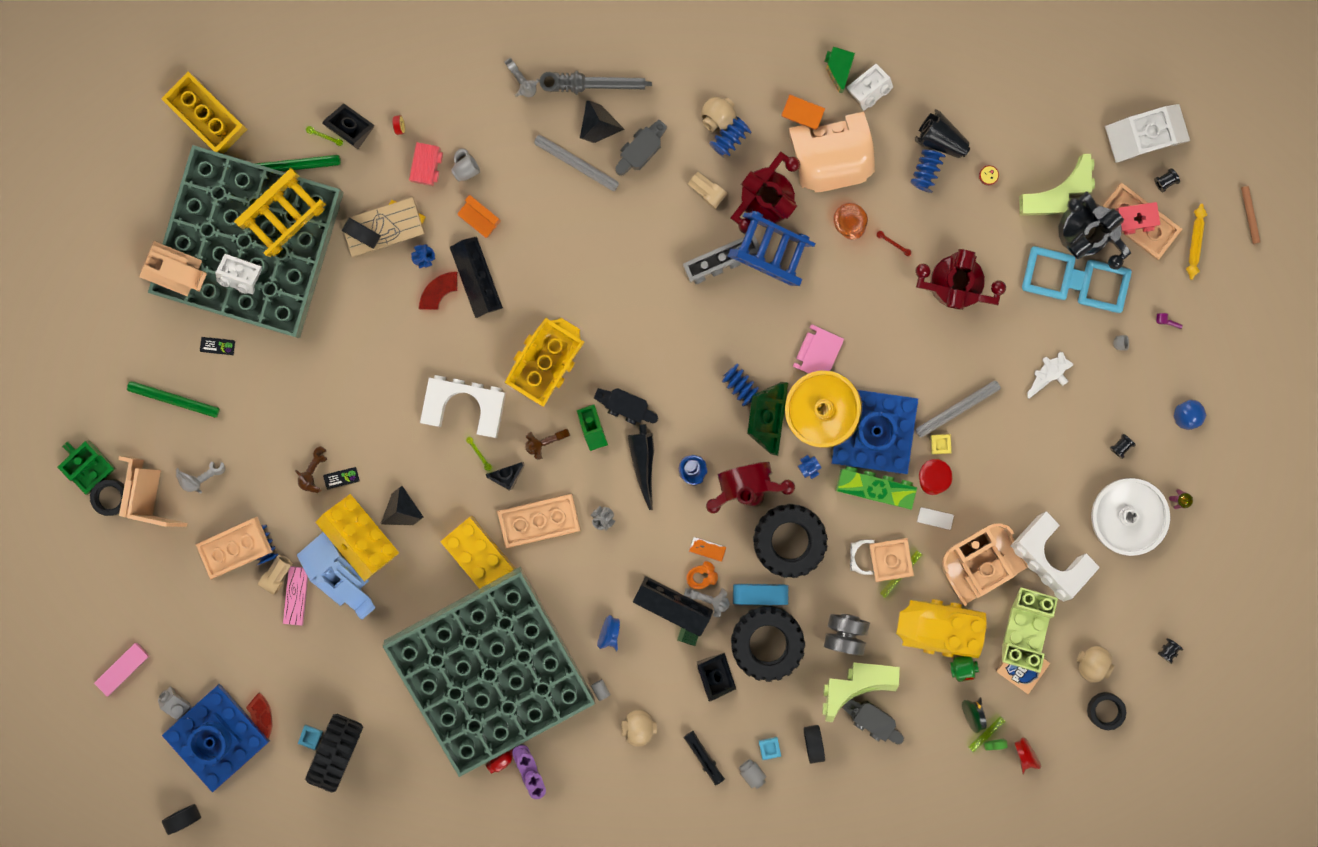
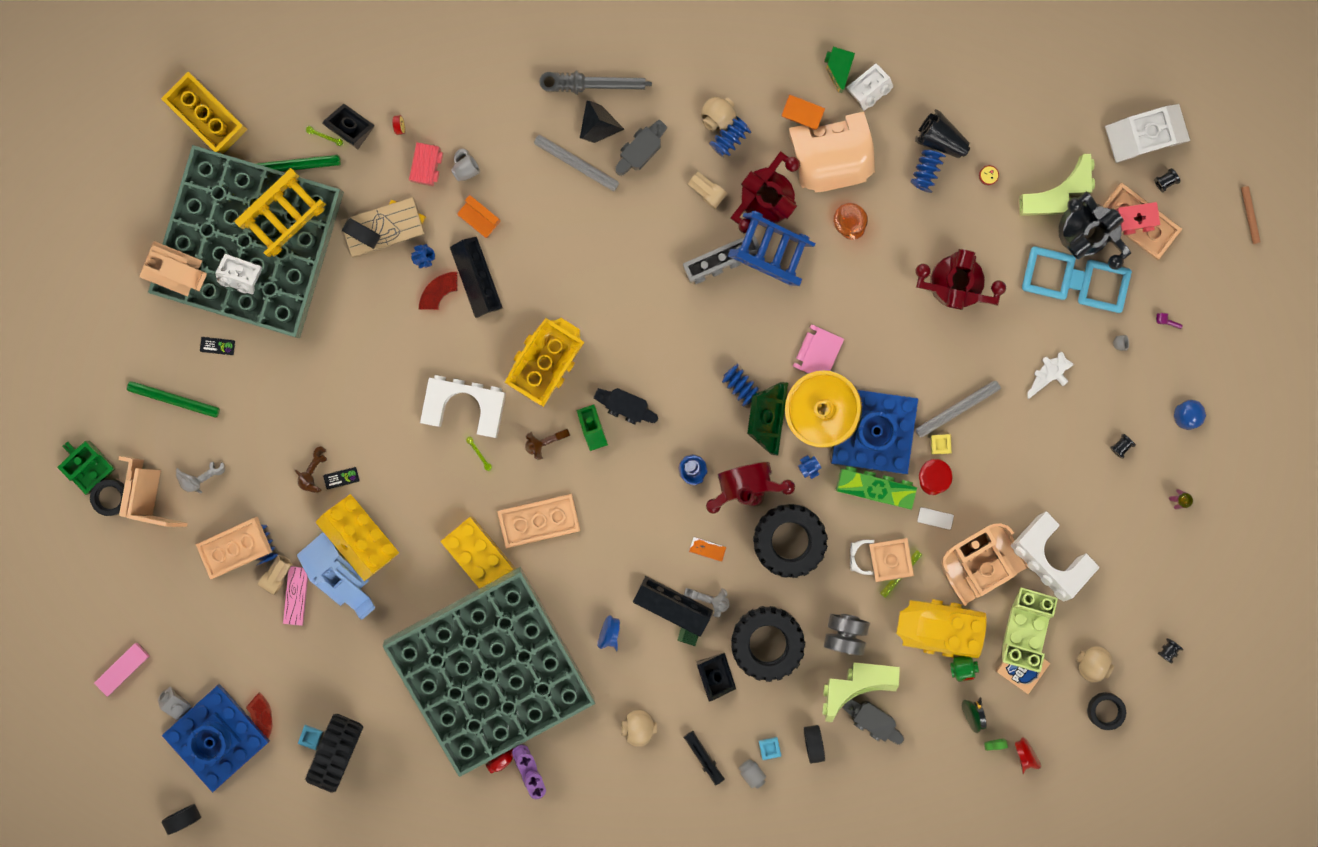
(401, 509): black slope -> none
(507, 476): black slope -> none
(527, 87): light grey piece -> none
(600, 690): light grey hinge -> none
(602, 518): light grey gear -> none
(642, 456): black piece -> none
(706, 567): orange piece -> none
(760, 594): dark azure beam -> none
(880, 234): clear red hinge -> none
(986, 734): clear neon green piece -> none
(1130, 516): white dish -> none
(1196, 241): yellow wheel -> none

